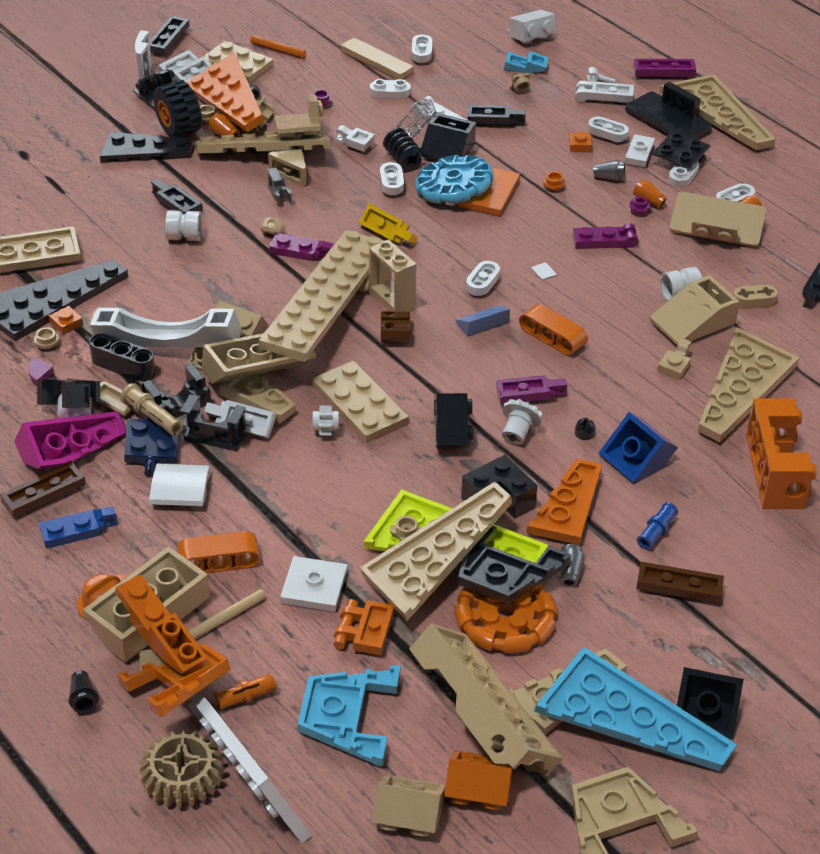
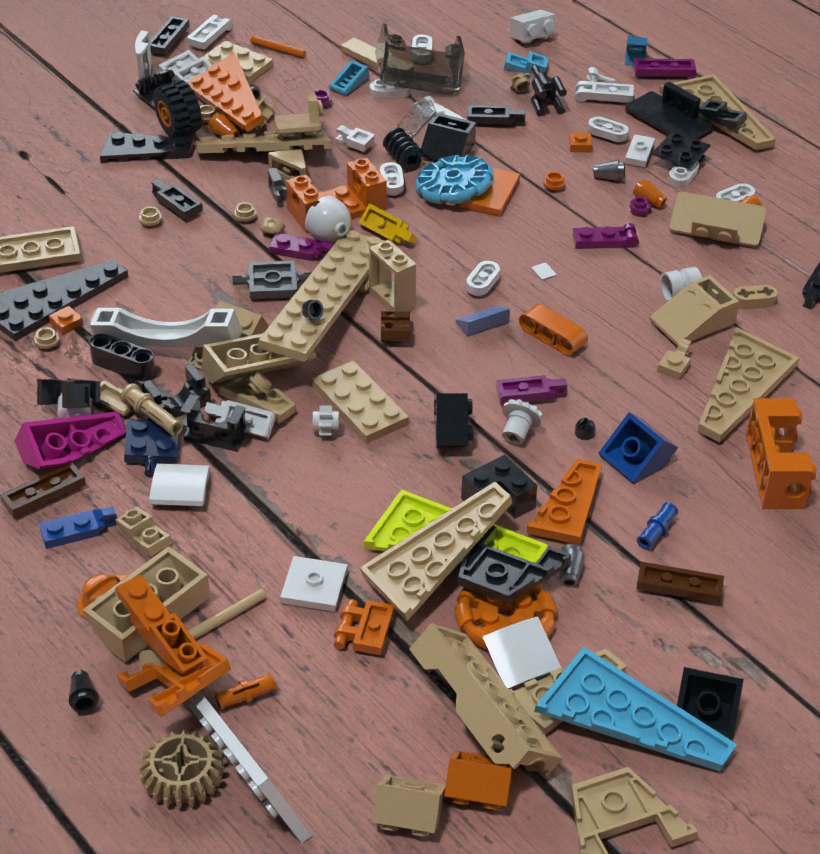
(39, 370): tile -> none
(142, 531): none -> tan slope
(150, 216): none -> tan plate
(183, 225): white wheel -> none
(209, 32): none -> white plate
(221, 551): orange beam -> none
(245, 212): none -> tan plate
(259, 383): none -> tan plate
(271, 279): none -> dark grey plate
(312, 309): none -> black hinge
(328, 220): none -> white cylinder
(334, 710): medium azure wing -> none
(353, 68): none -> medium azure slope
(363, 187): none -> orange plate
(404, 527): tan plate -> none
(419, 67): none -> clear smoke windscreen
(522, 652): none -> white slope
(545, 90): none -> black plant
(635, 49): none -> dark azure slope
(718, 112): none -> black slope

